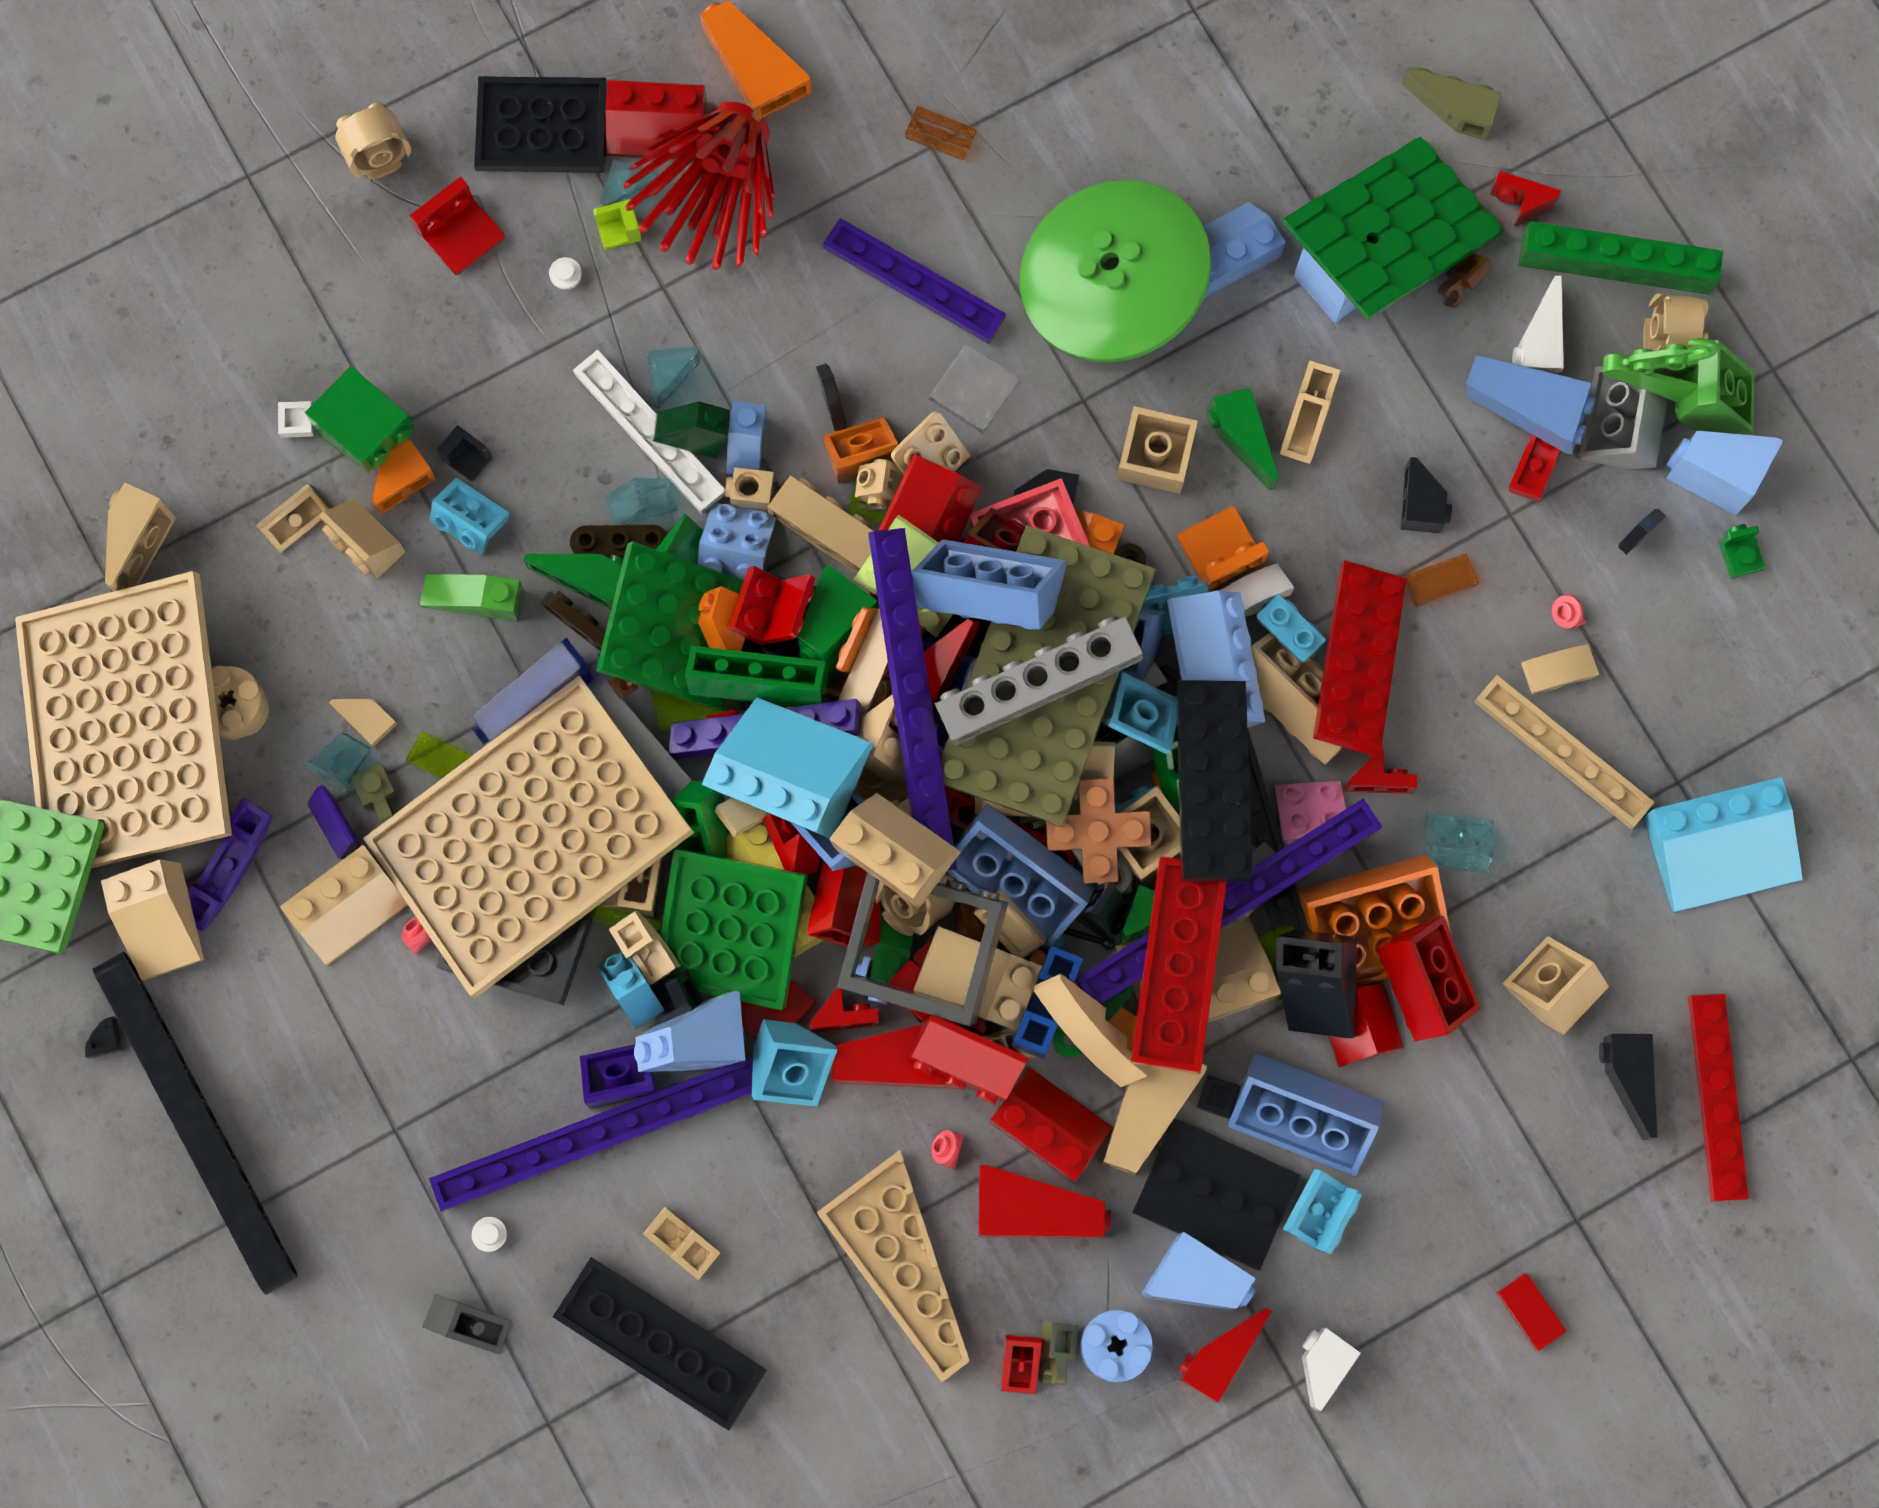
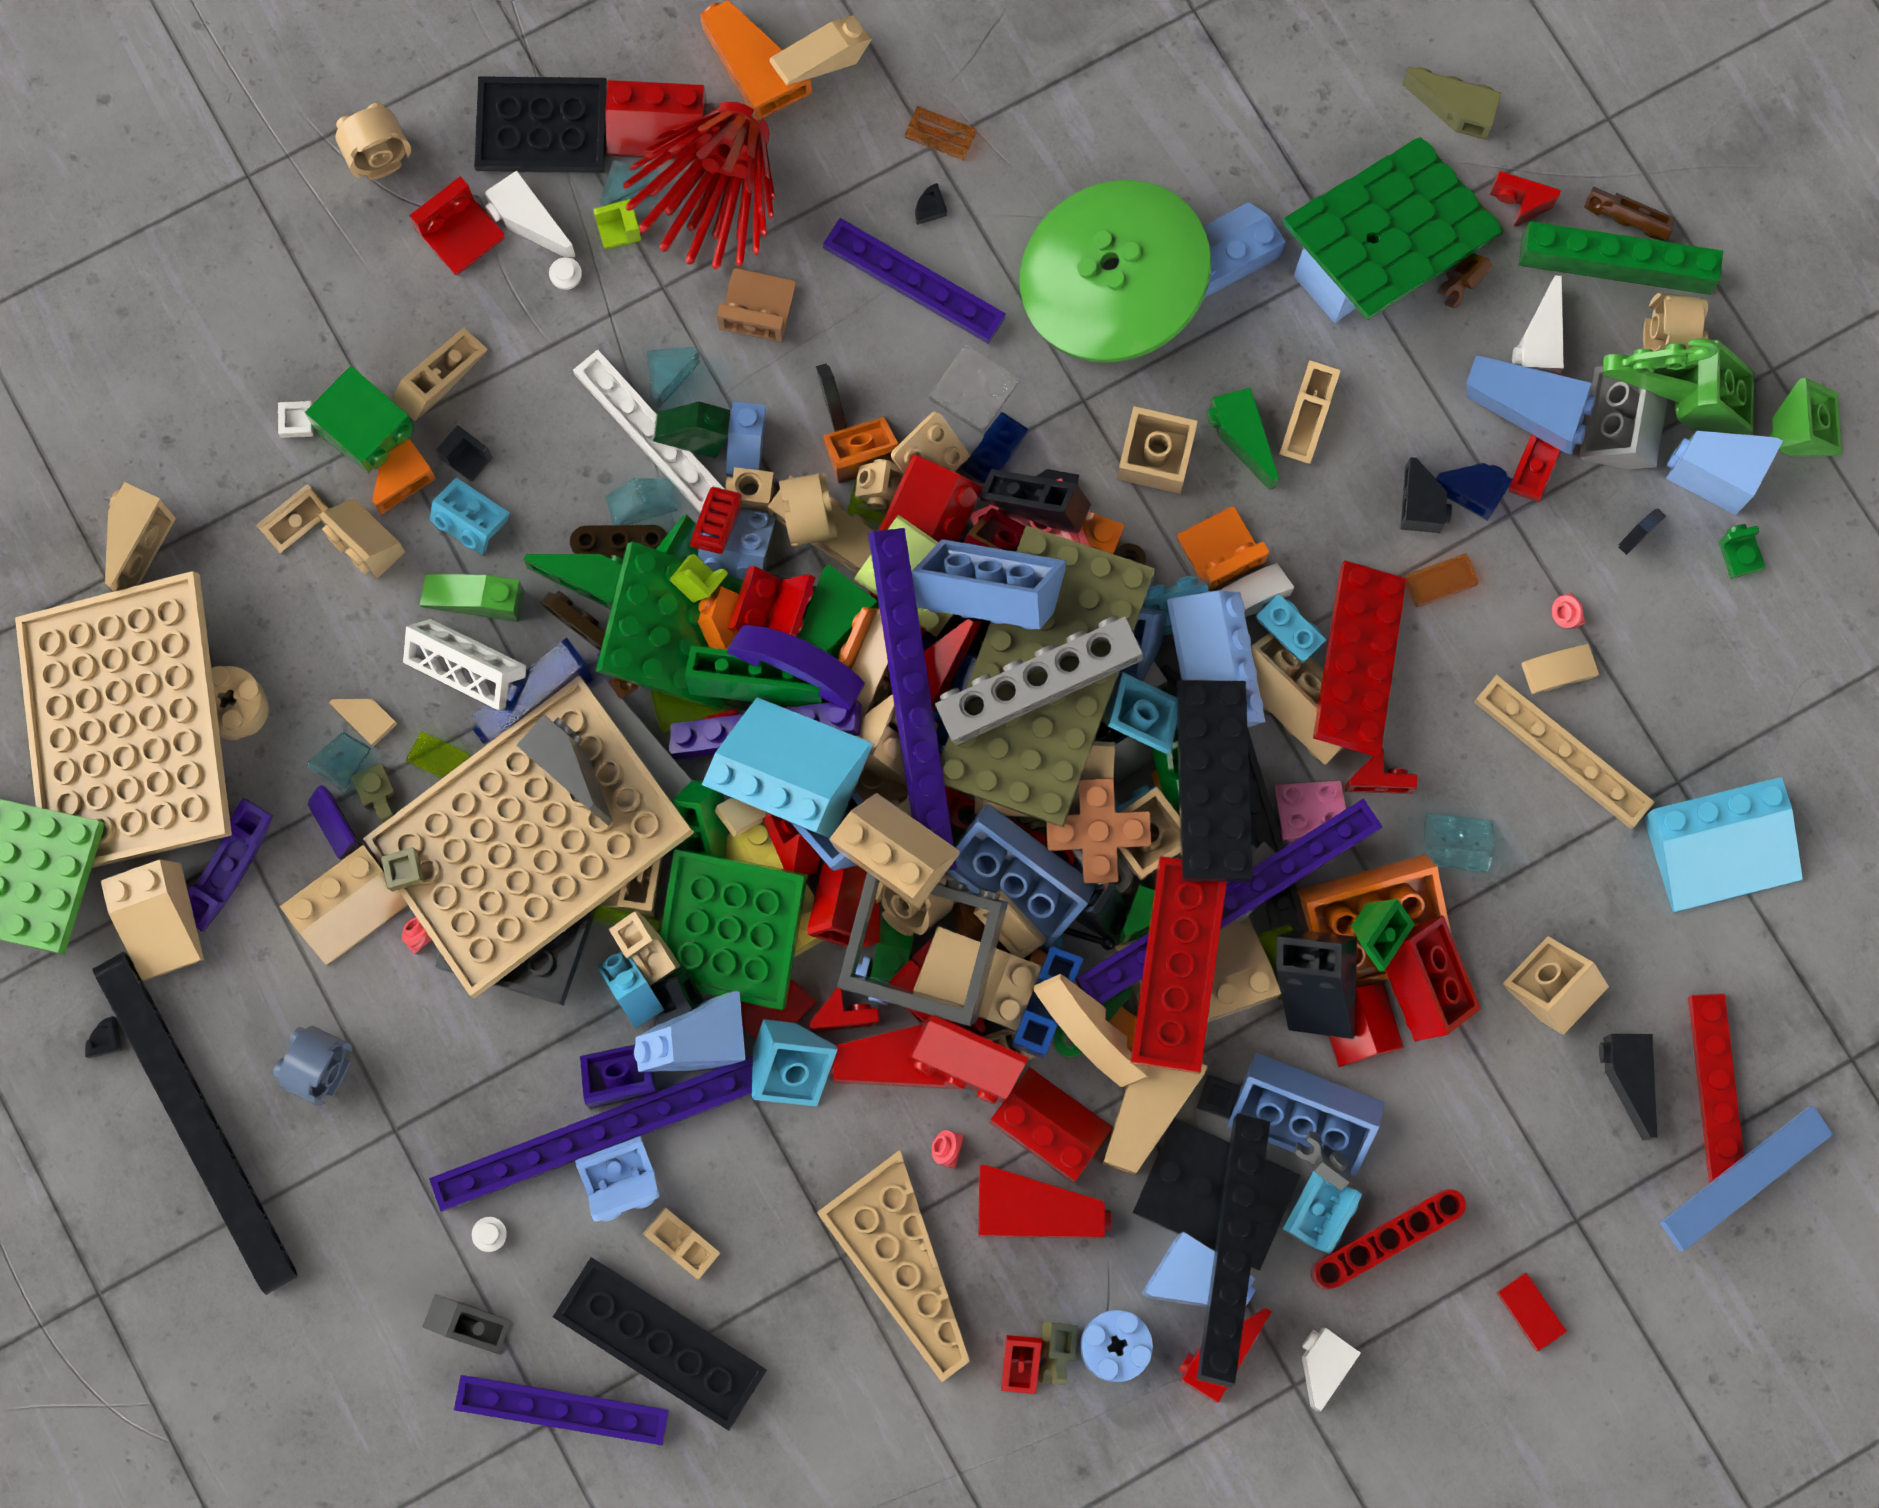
(313, 1064): none -> sand blue brick
(402, 869): none -> olive plate
(437, 374): none -> tan slope
(461, 653): none -> white fence
(525, 215): none -> white slope
(559, 753): none -> dark grey slope
(561, 1410): none -> dark purple plate
(618, 1179): none -> light blue bracket
(697, 579): none -> lime panel
(717, 519): none -> red slope
(757, 305): none -> medium nougat bracket
(799, 659): none -> dark purple slope
(808, 509): none -> tan brick
(823, 51): none -> tan slope
(930, 205): none -> black tile
(996, 447): none -> clear blue slope
(1039, 499): none -> black slope
(1233, 1251): none -> black plate
(1327, 1163): none -> dark grey plate
(1382, 930): none -> green slope
(1404, 1234): none -> red beam
(1476, 487): none -> clear blue slope
(1630, 212): none -> reddish brown hinge
(1746, 1178): none -> medium blue tile
(1808, 421): none -> bright green slope

